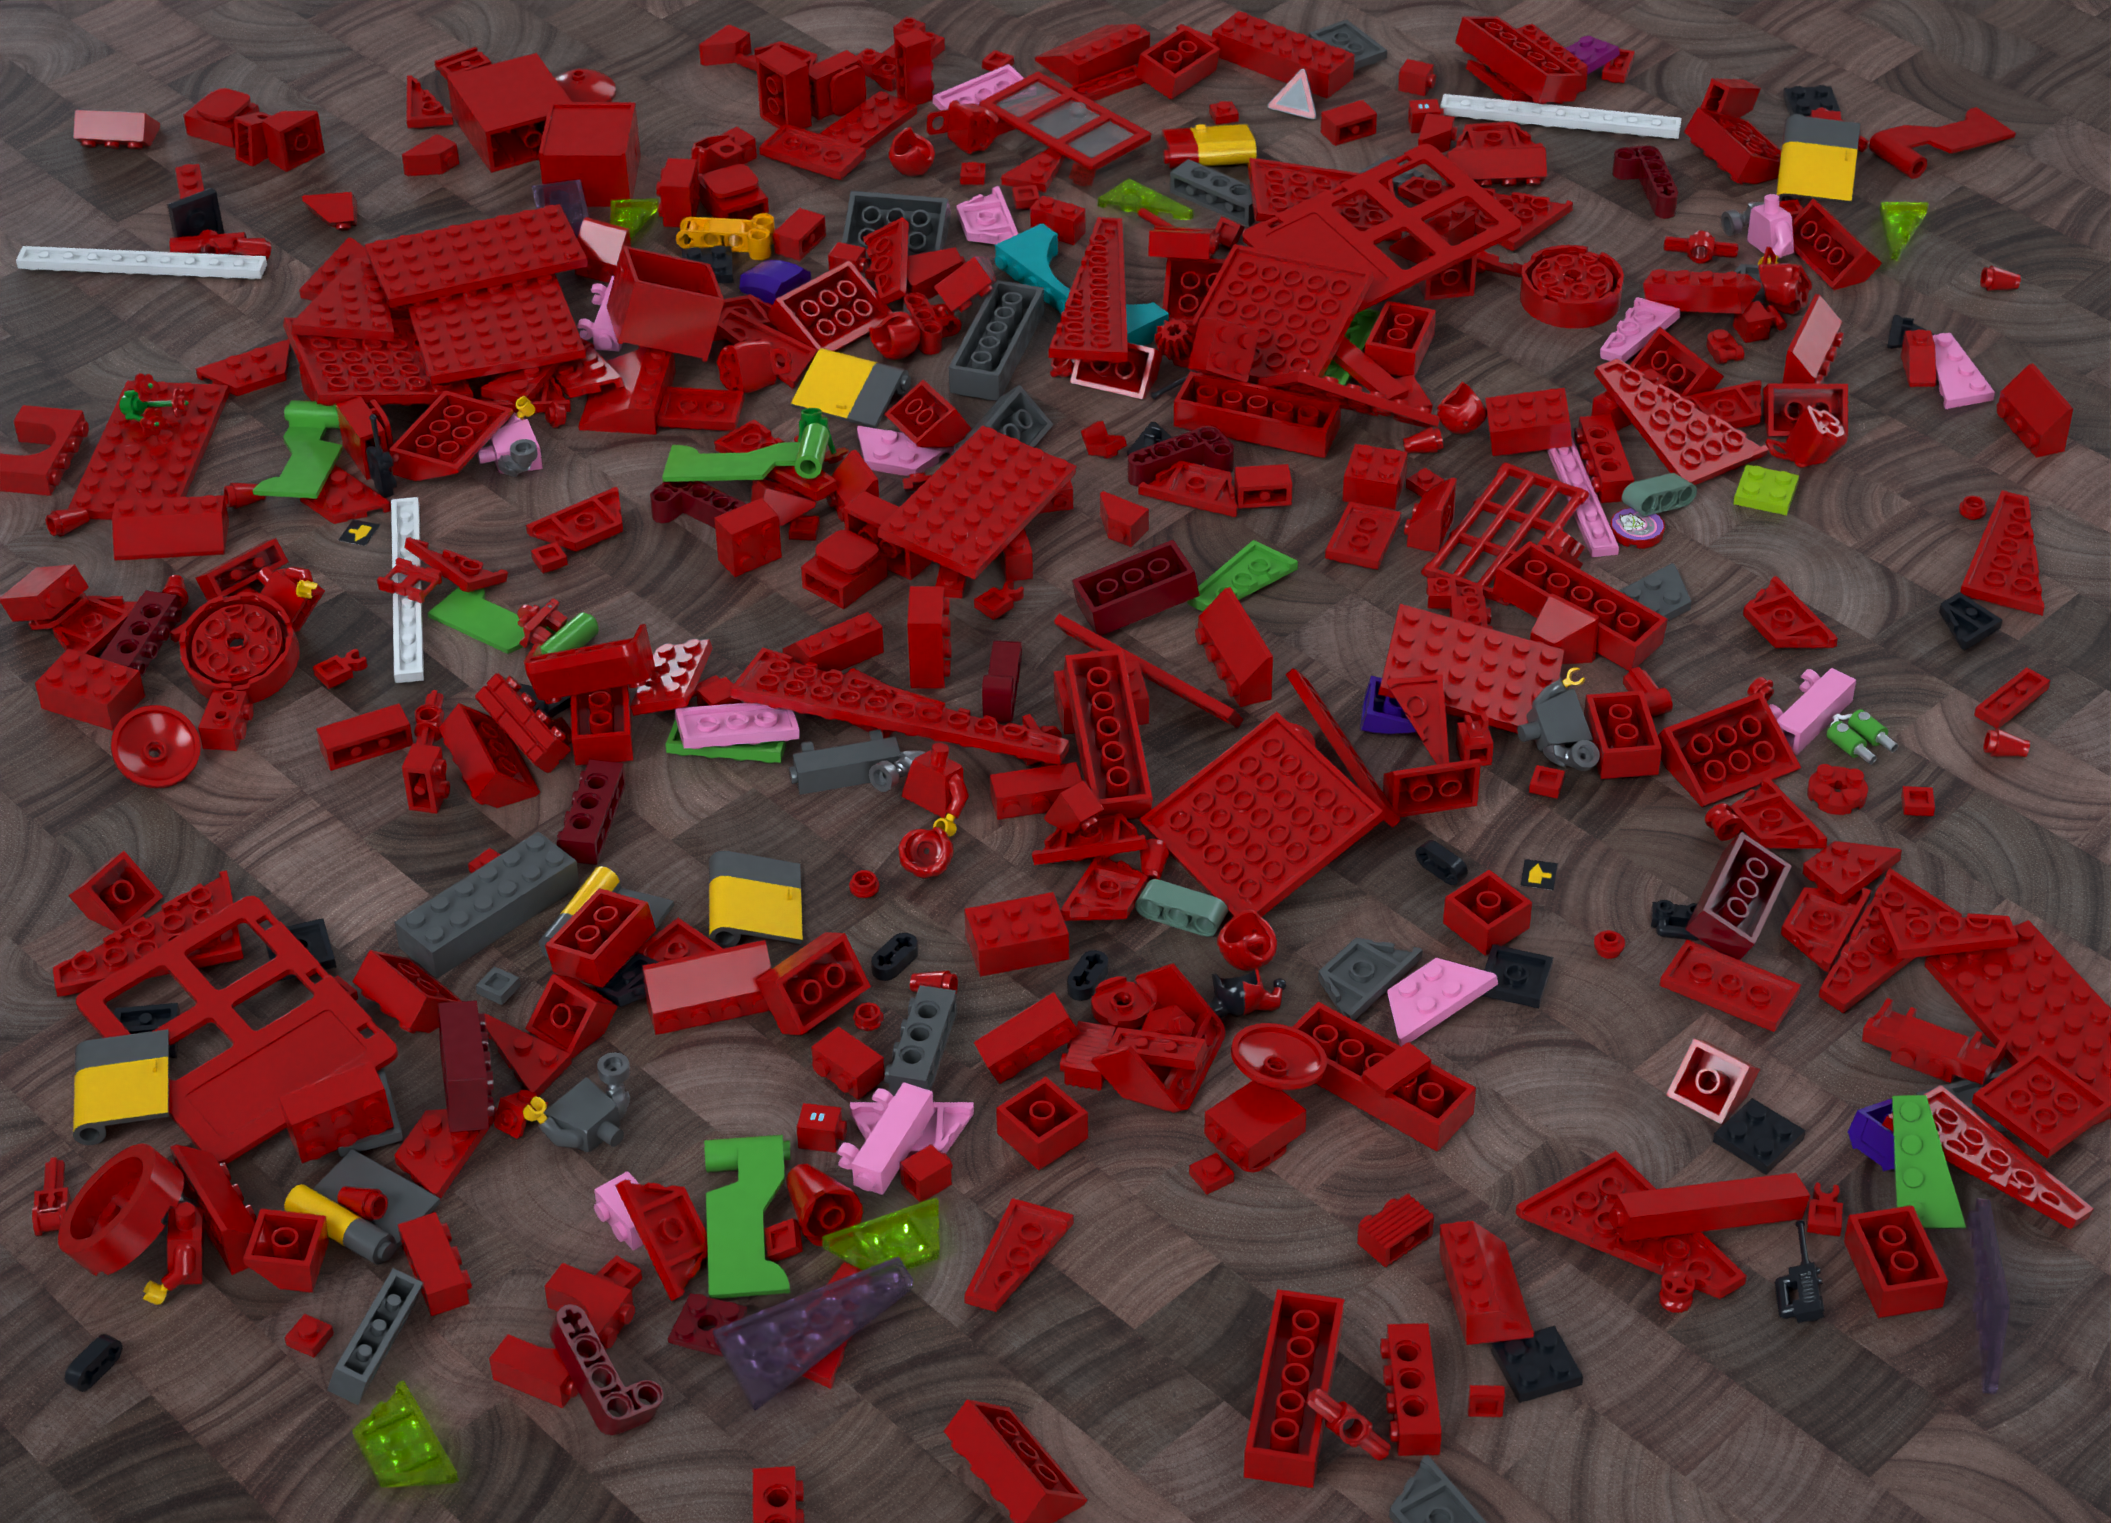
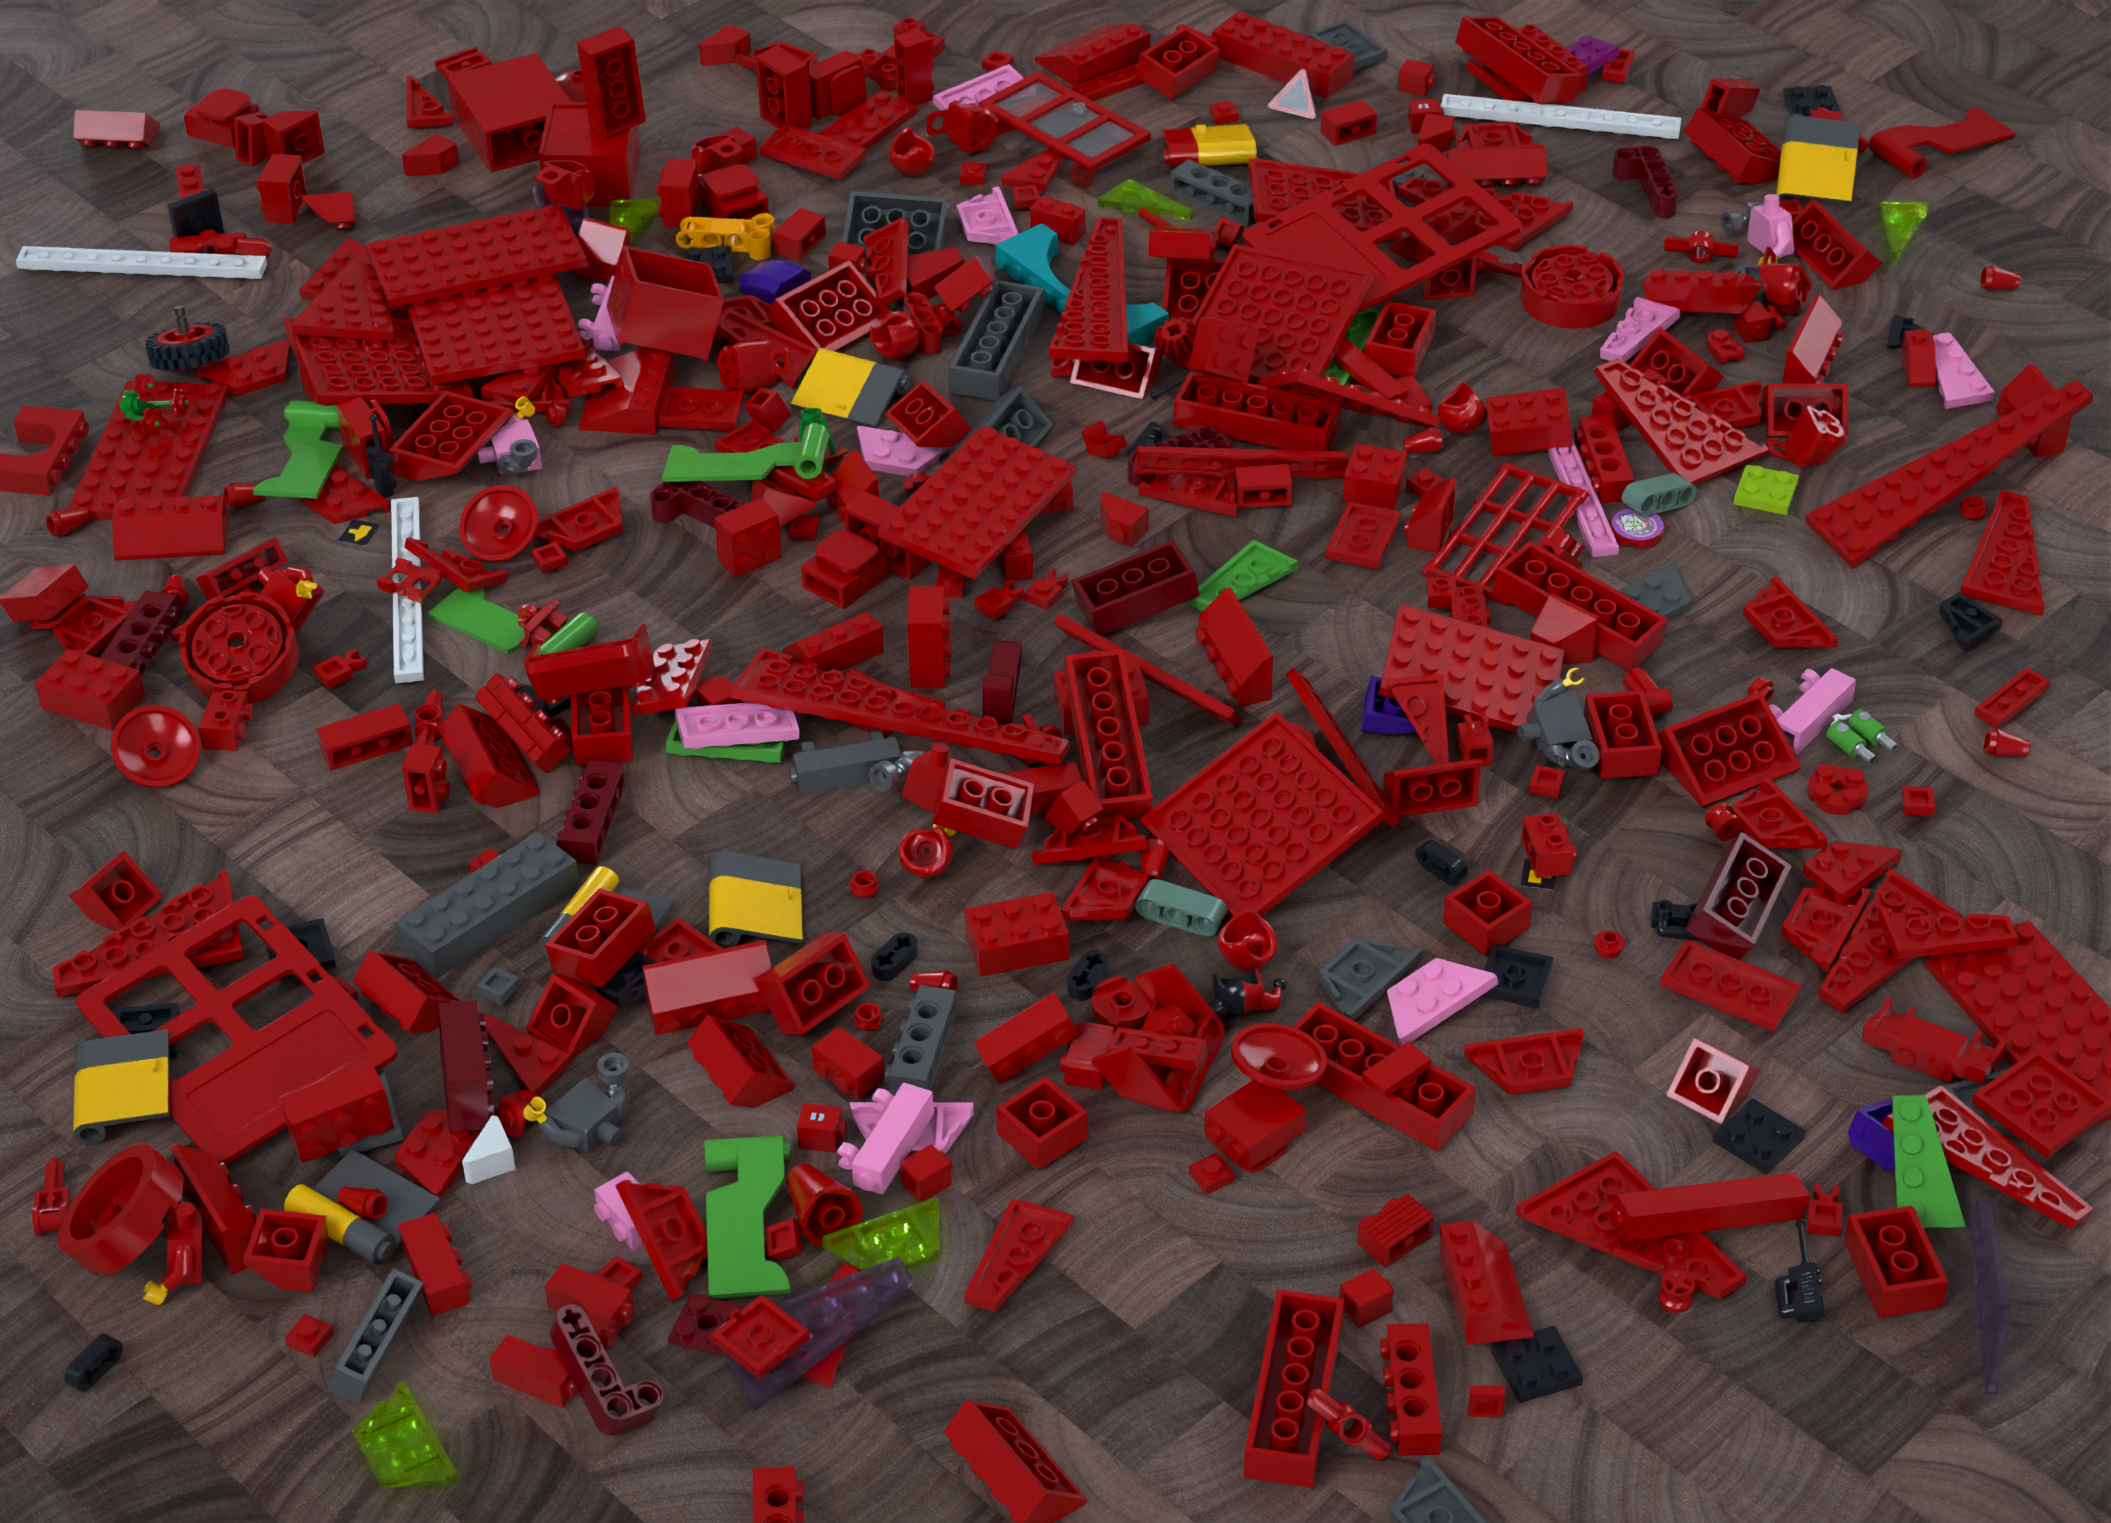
(187, 344): none -> black wheel
(282, 188): none -> red brick
(489, 1154): none -> white slope
(490, 514): none -> red dish
(567, 183): none -> red piece
(611, 81): none -> red brick
(738, 1062): none -> red slope
(760, 1336): none -> red plate
(768, 409): none -> red brick
(983, 803): none -> red slope
(1046, 592): none -> red plate
(1224, 460): none -> red tile
(1366, 1297): none -> red brick
(1529, 1061): none -> red wing
(1548, 845): none -> red brick
(1886, 506): none -> red wing

